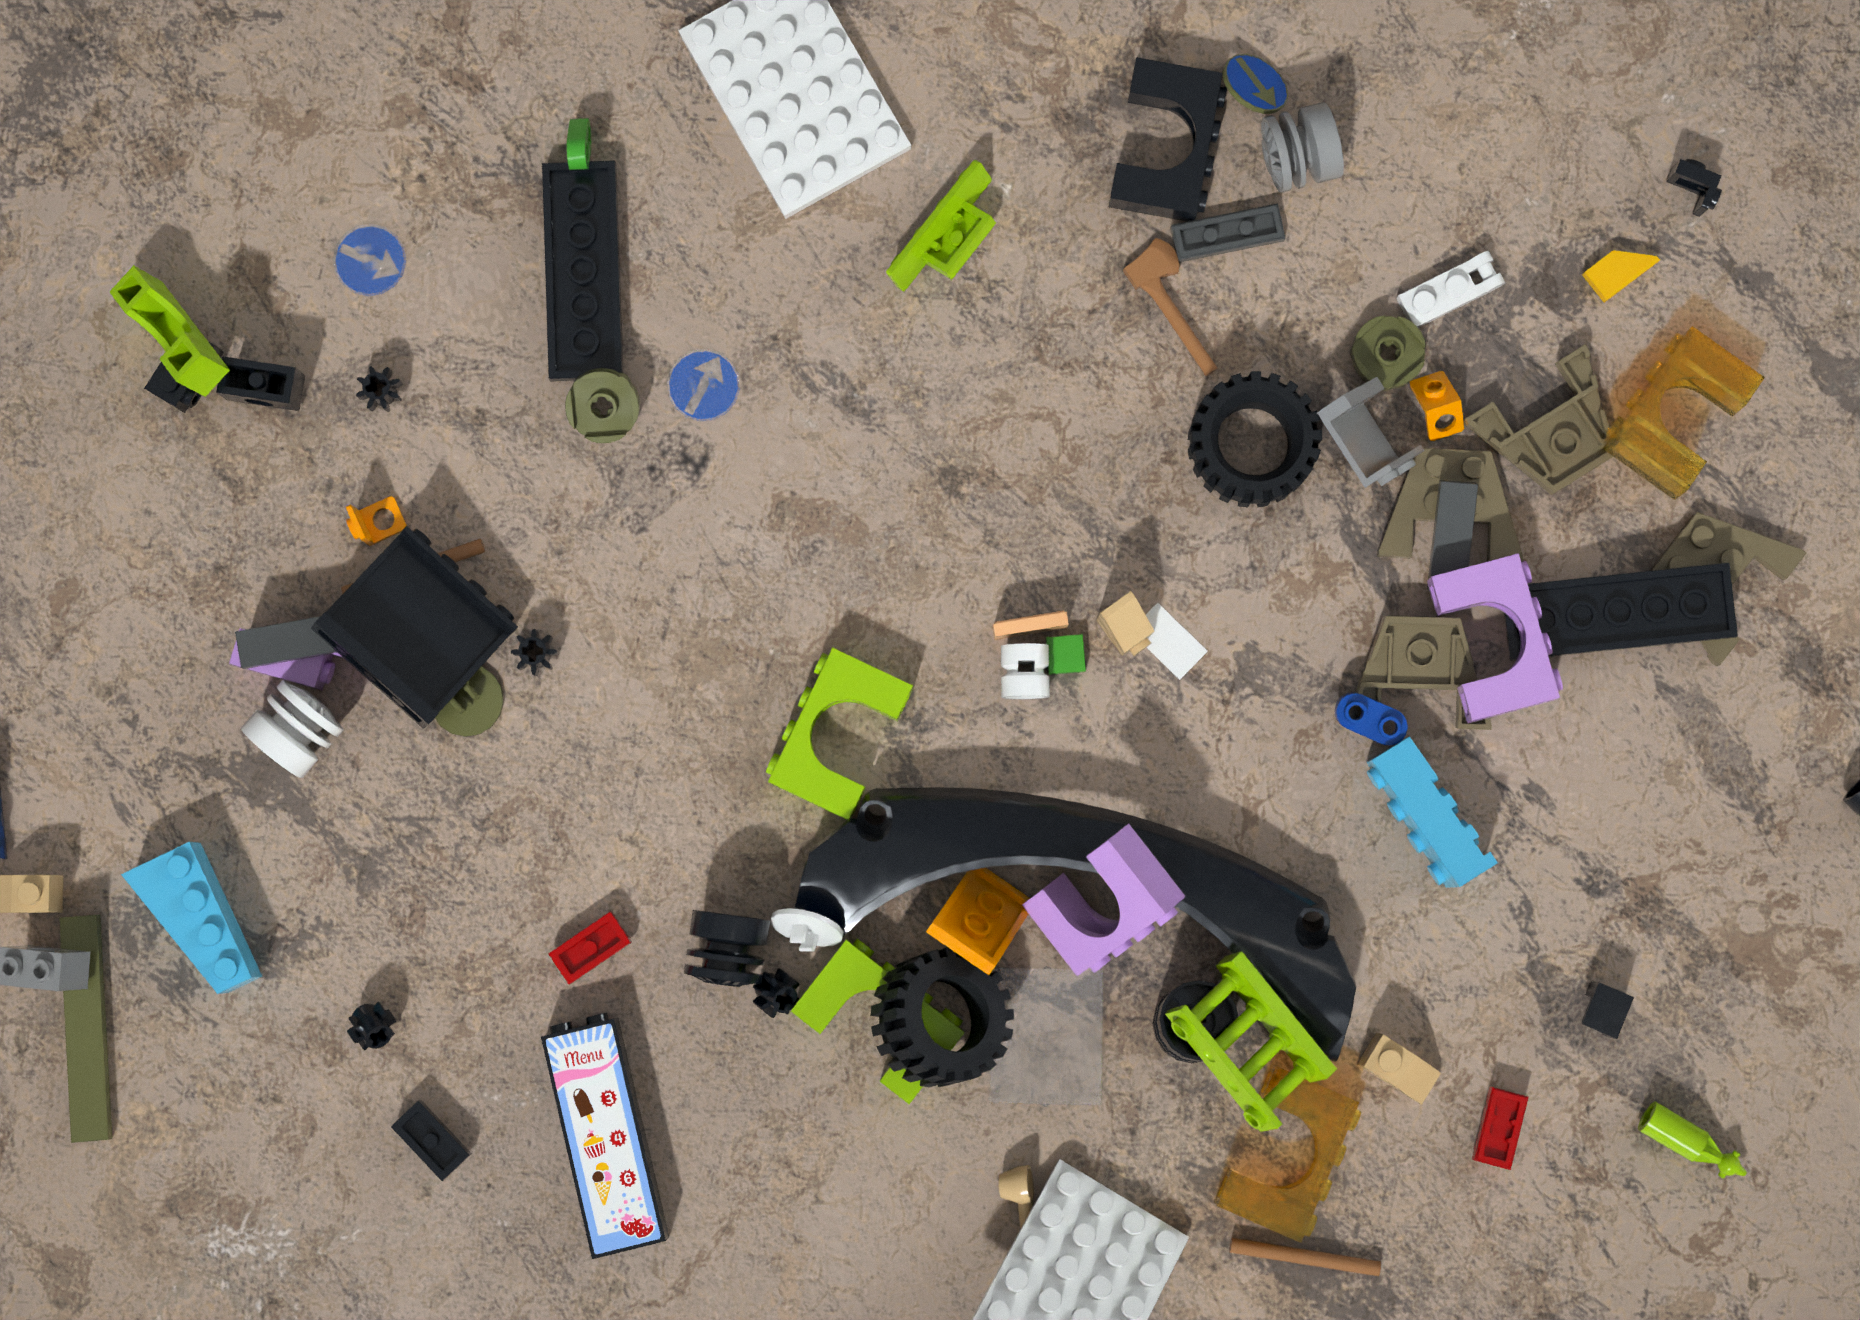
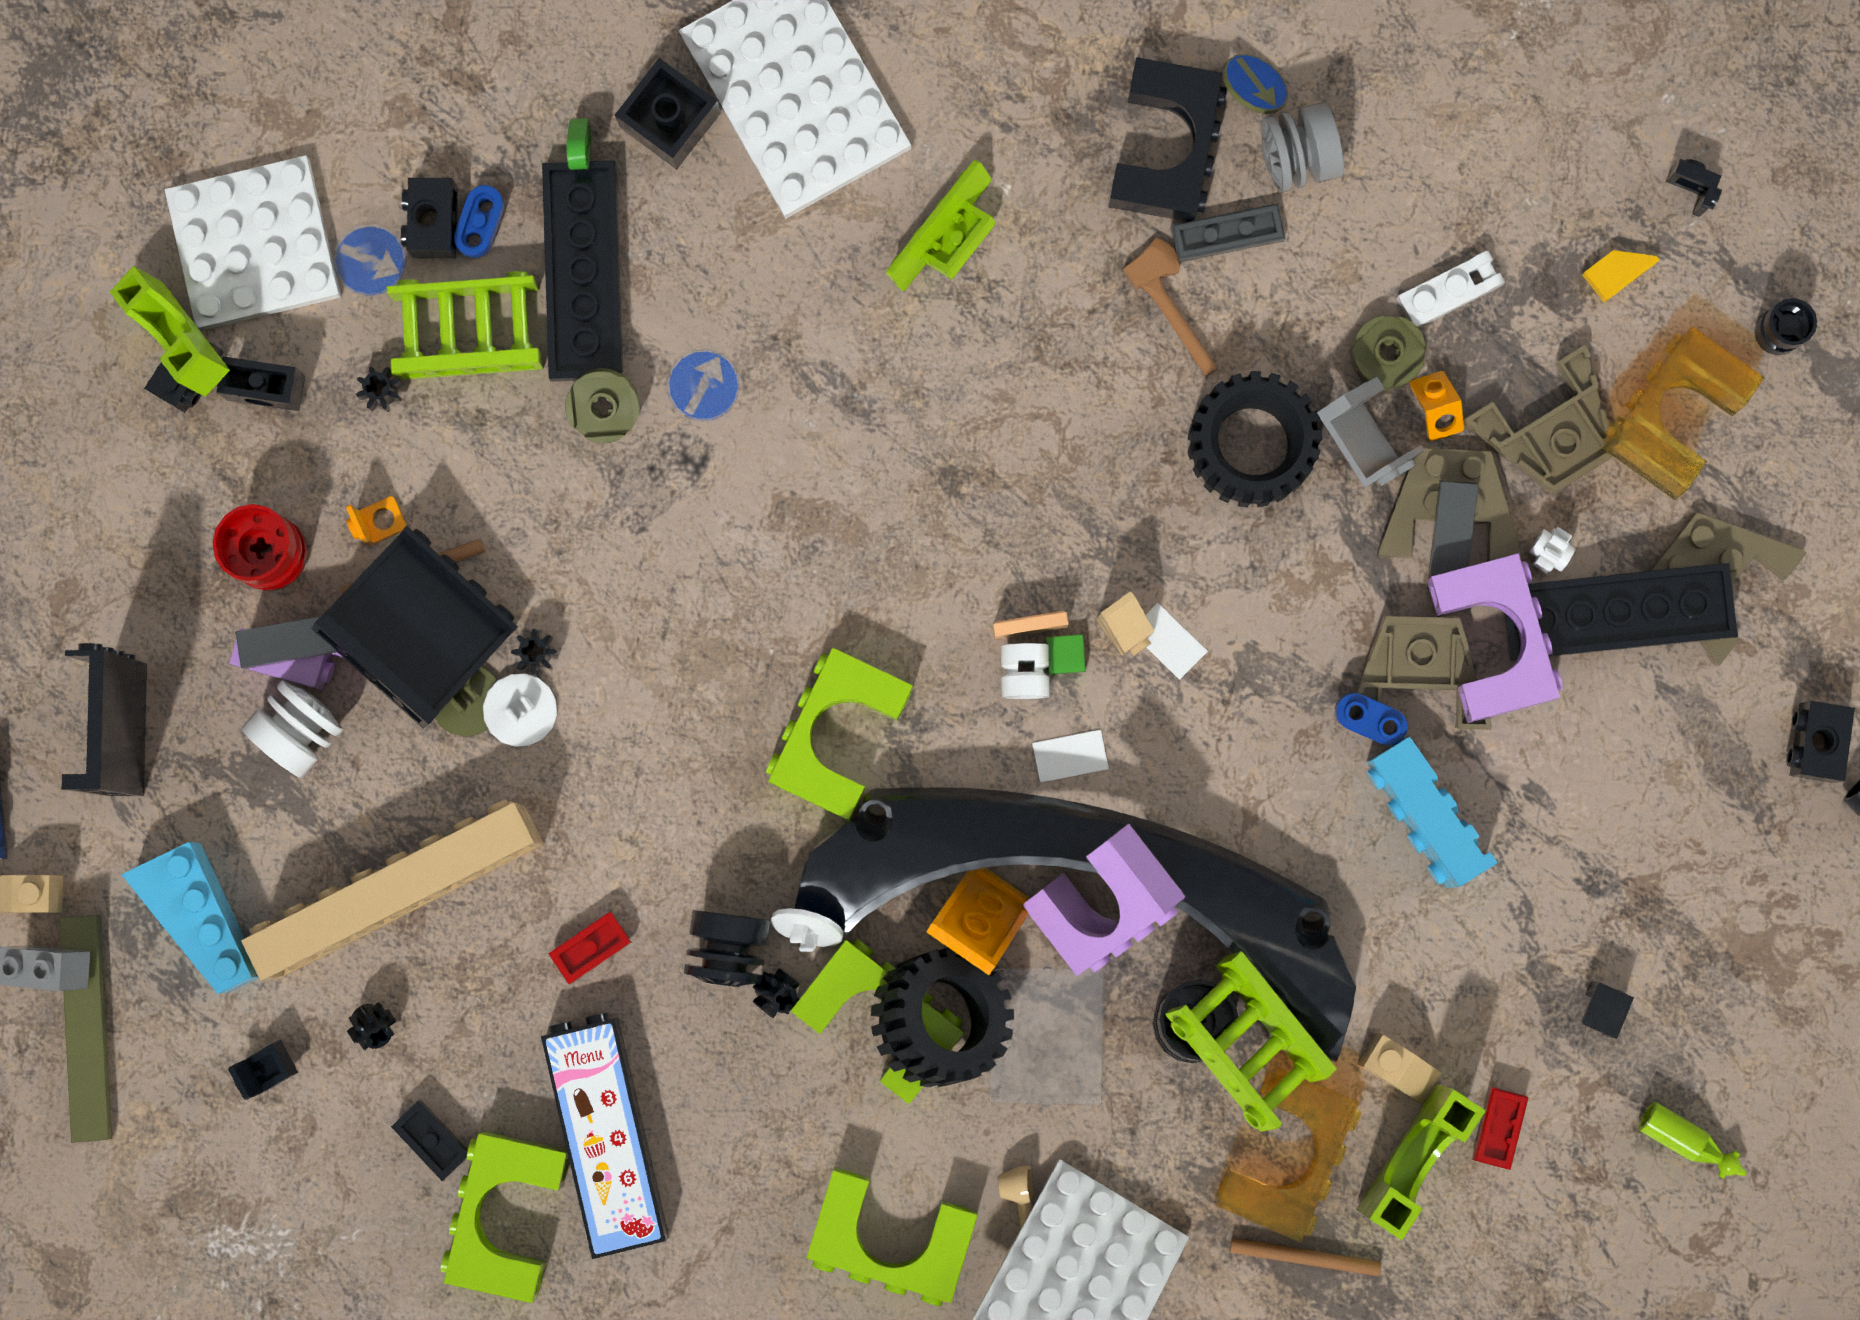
(114, 723): none -> black panel
(248, 532): none -> red wheel
(252, 243): none -> white plate
(263, 1070): none -> black bracket
(392, 892): none -> tan brick
(437, 238): none -> black brick
(449, 359): none -> lime fence
(473, 1259): none -> lime arch
(477, 222): none -> blue plate
(520, 710): none -> white piece
(668, 113): none -> black brick
(930, 1273): none -> lime arch
(1070, 756): none -> white sticker
(1439, 1122): none -> lime arch
(1552, 550): none -> white gear
(1785, 326): none -> black wheel
(1835, 725): none -> black brick

